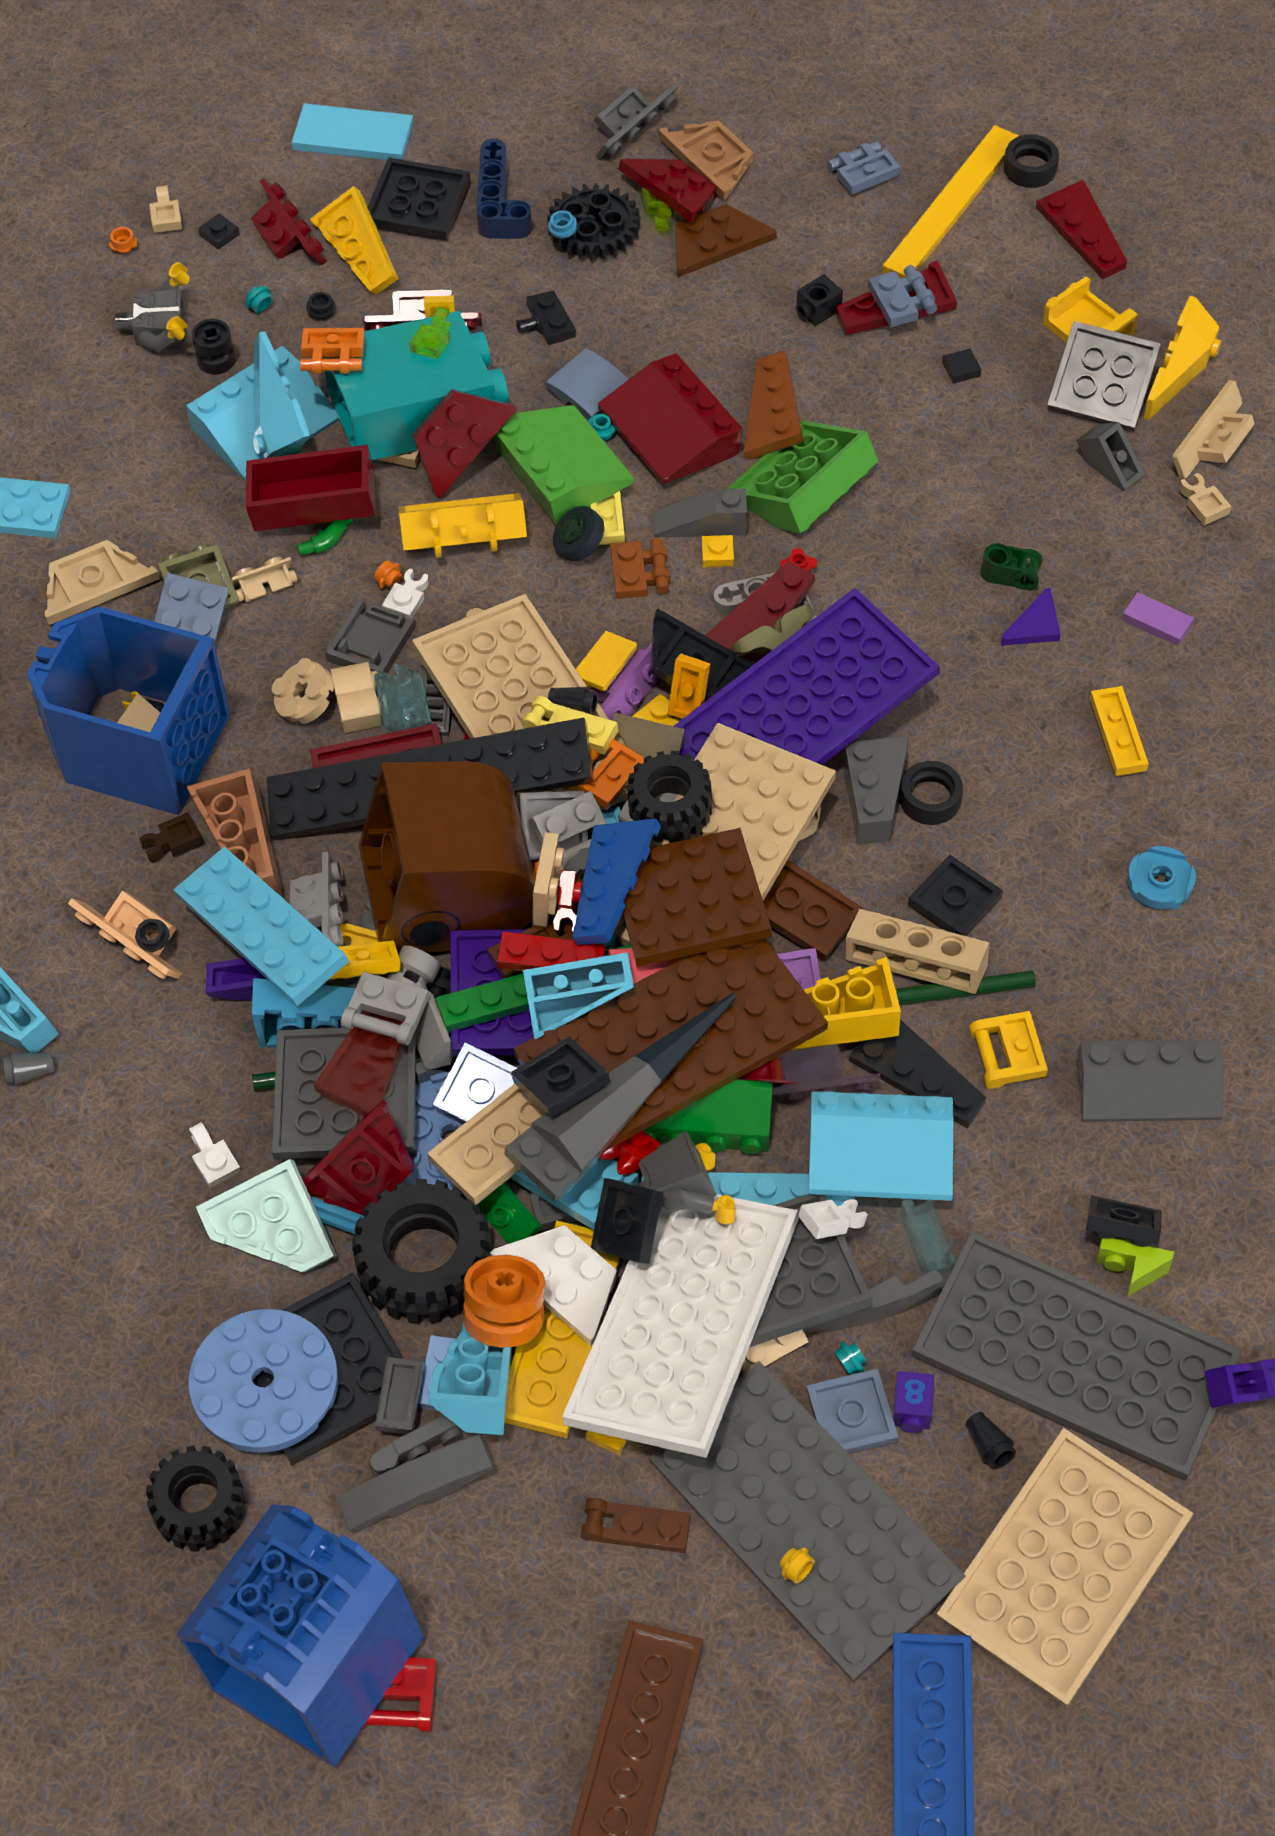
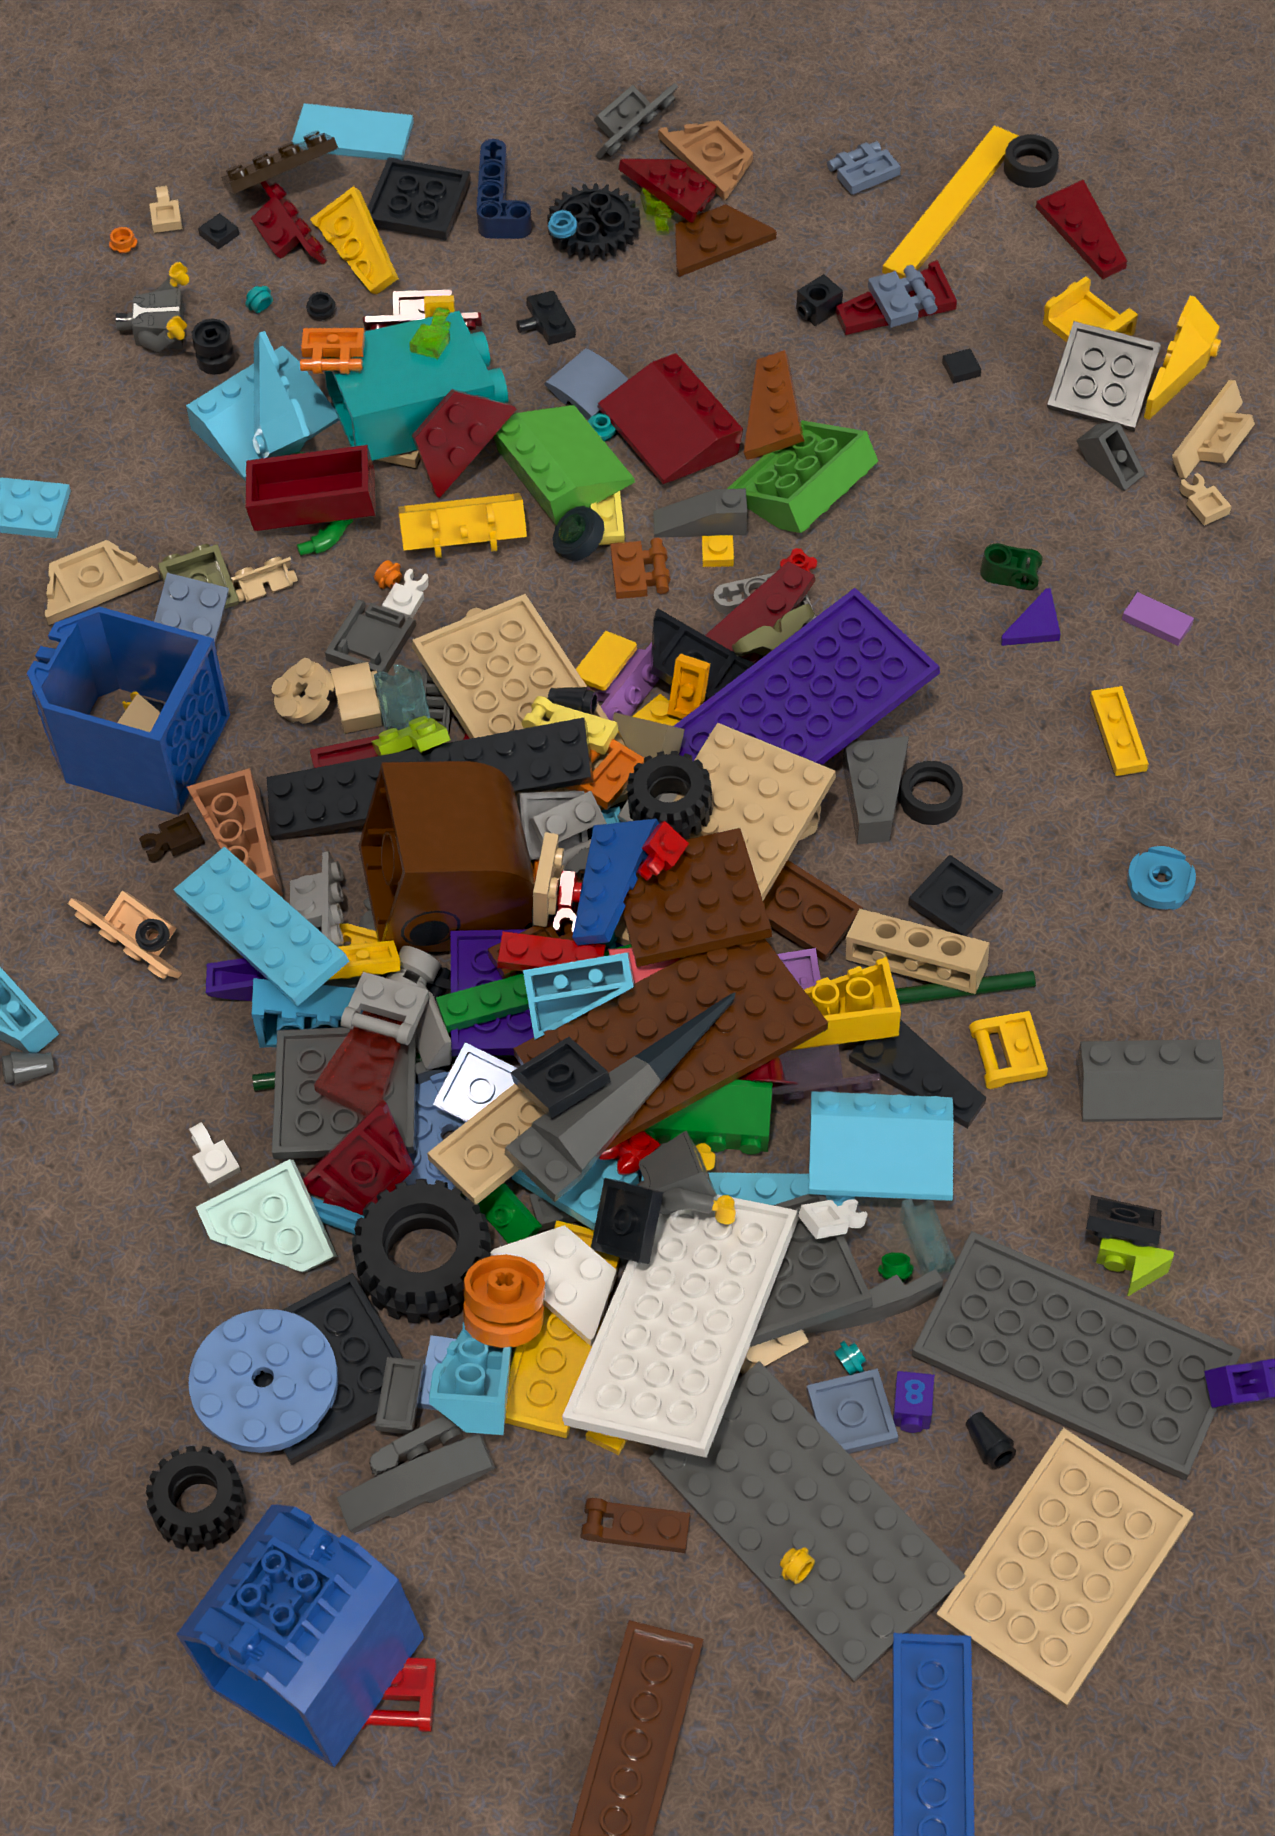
(288, 157): none -> dark brown plate
(421, 734): none -> lime plate
(663, 850): none -> red plate
(896, 1264): none -> green plate

